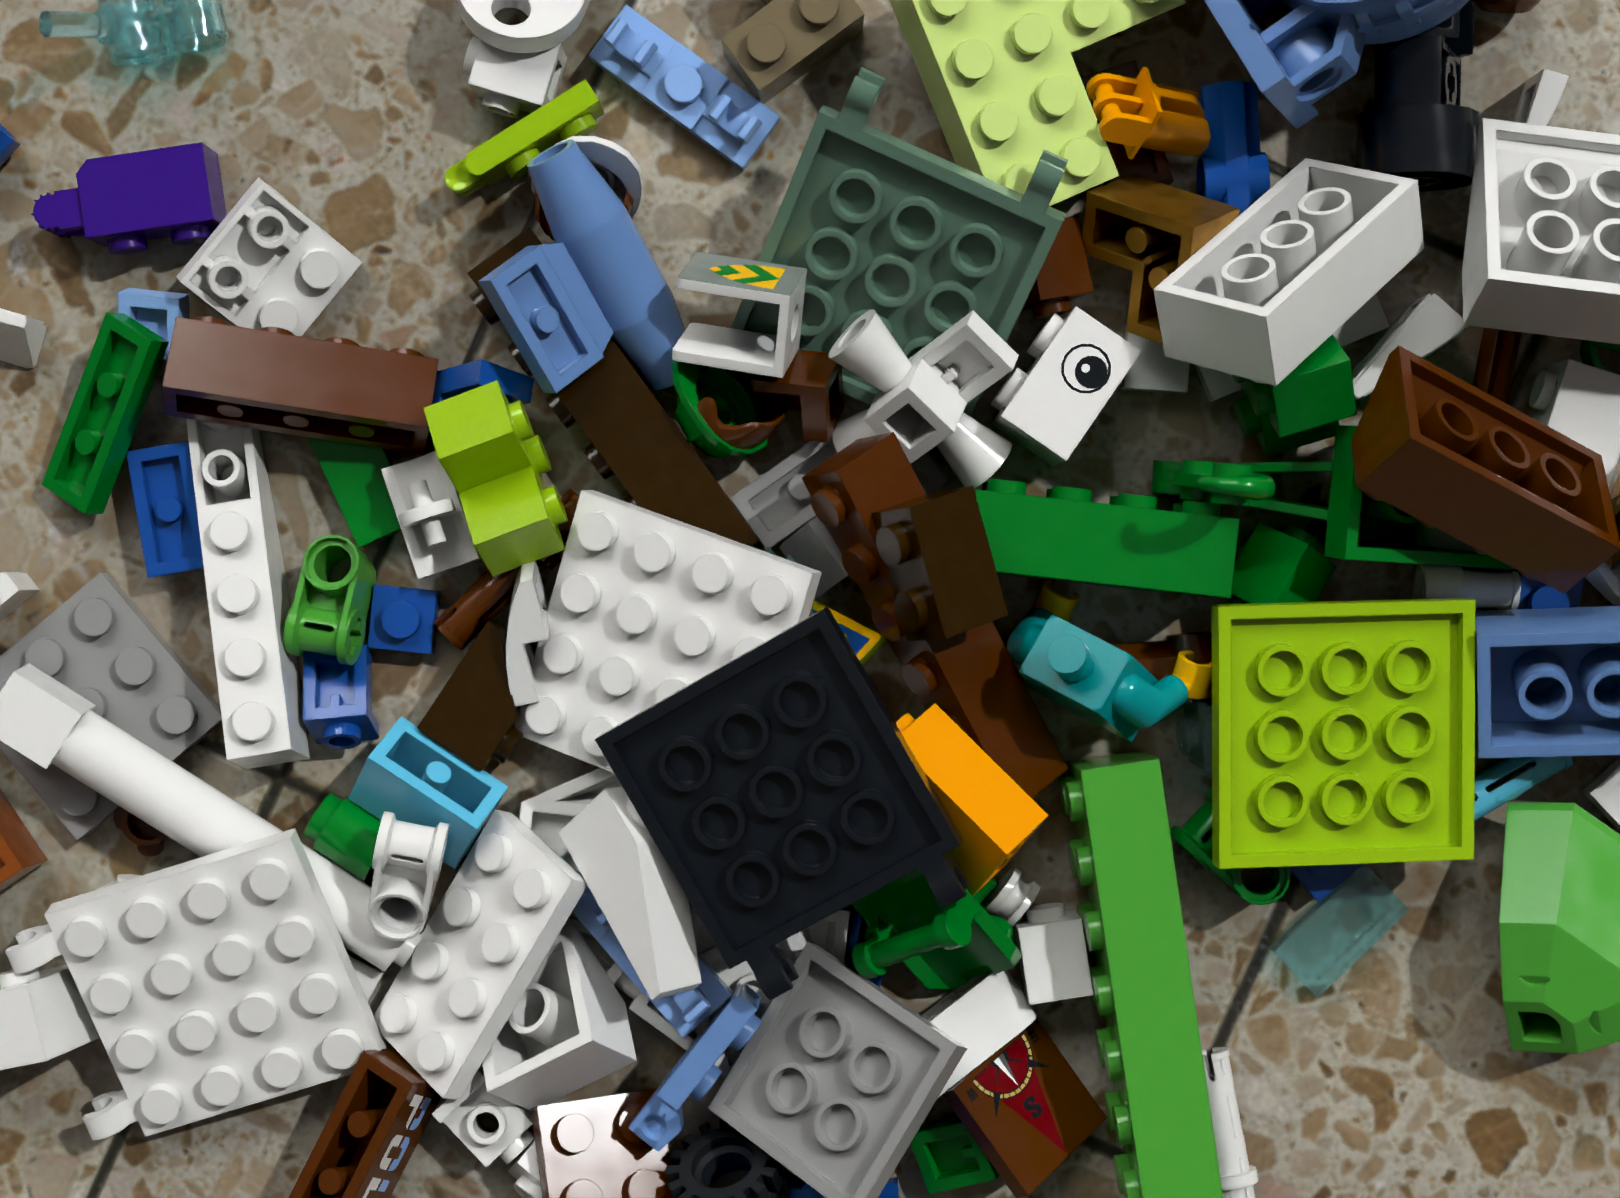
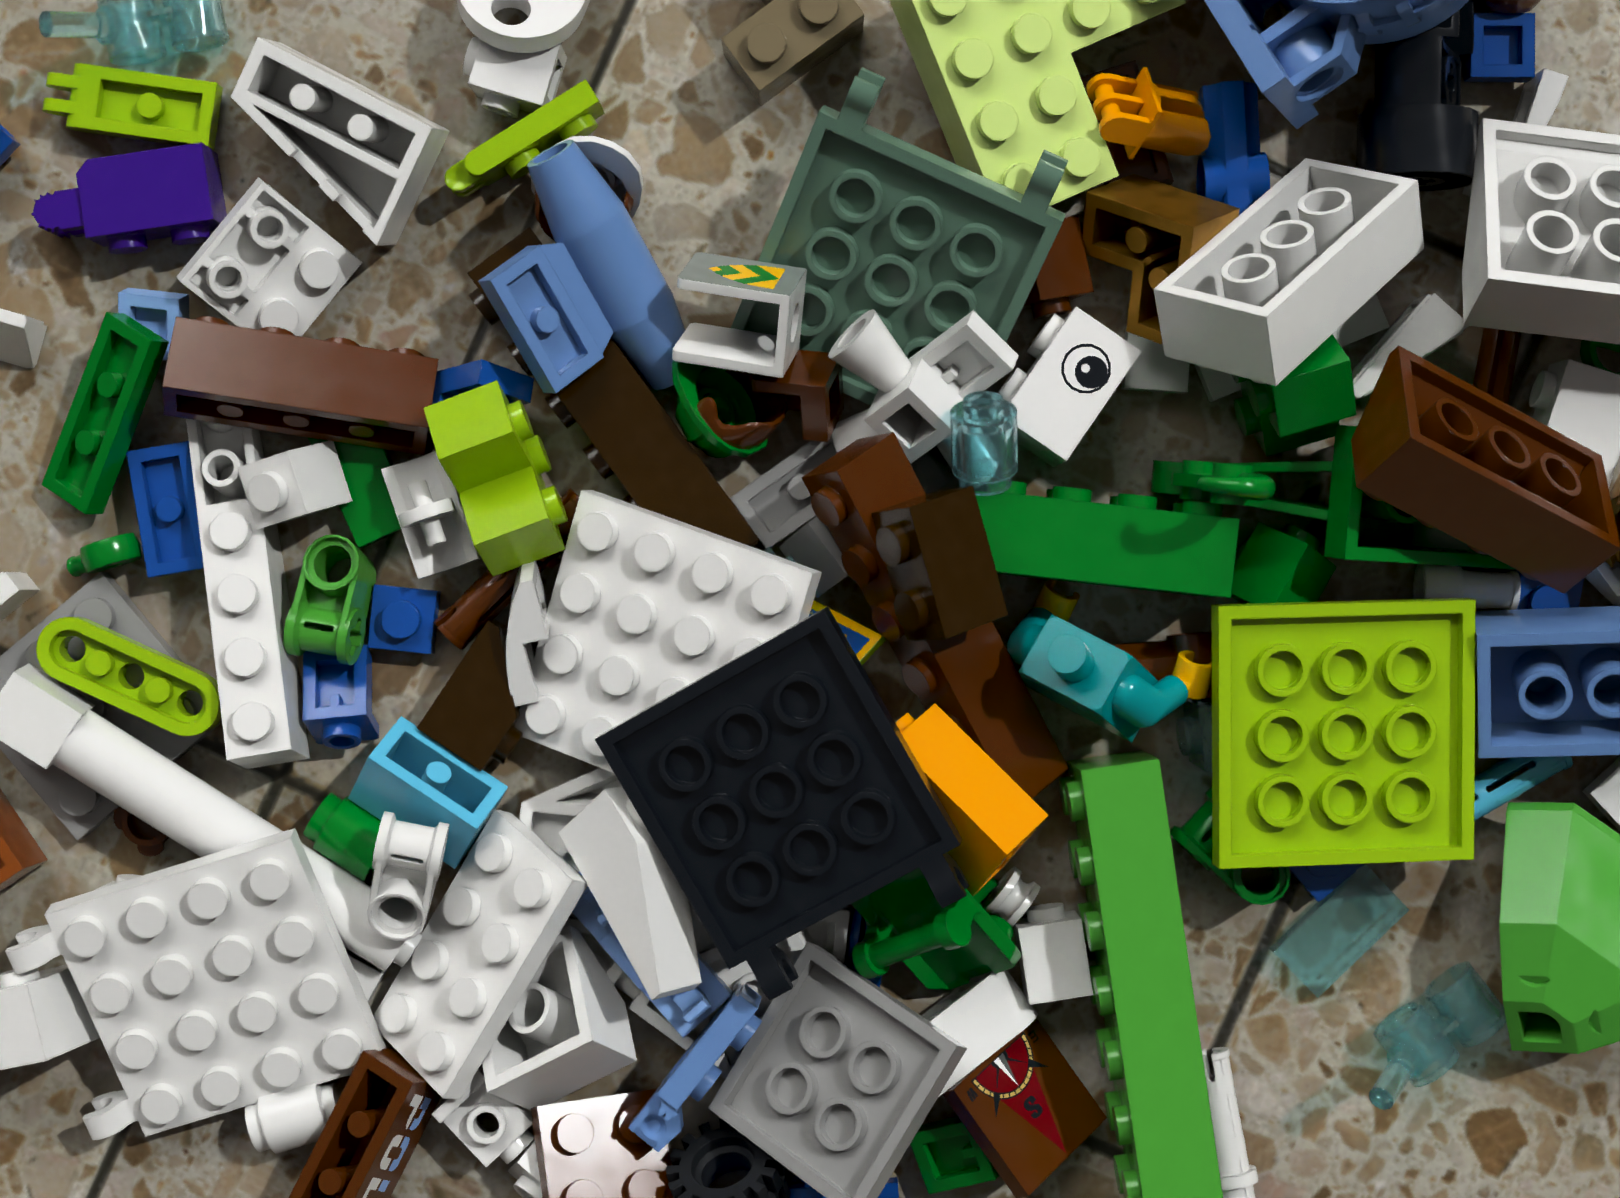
(104, 670): none -> lime plate
(105, 555): none -> green piece
(137, 105): none -> lime hinge
(291, 1117): none -> white brick
(294, 484): none -> white brick
(345, 135): none -> white wedge
(684, 87): light blue plate -> none
(984, 442): none -> clear light blue brick
(1423, 1031): none -> clear light blue beam
(1502, 48): none -> blue plate

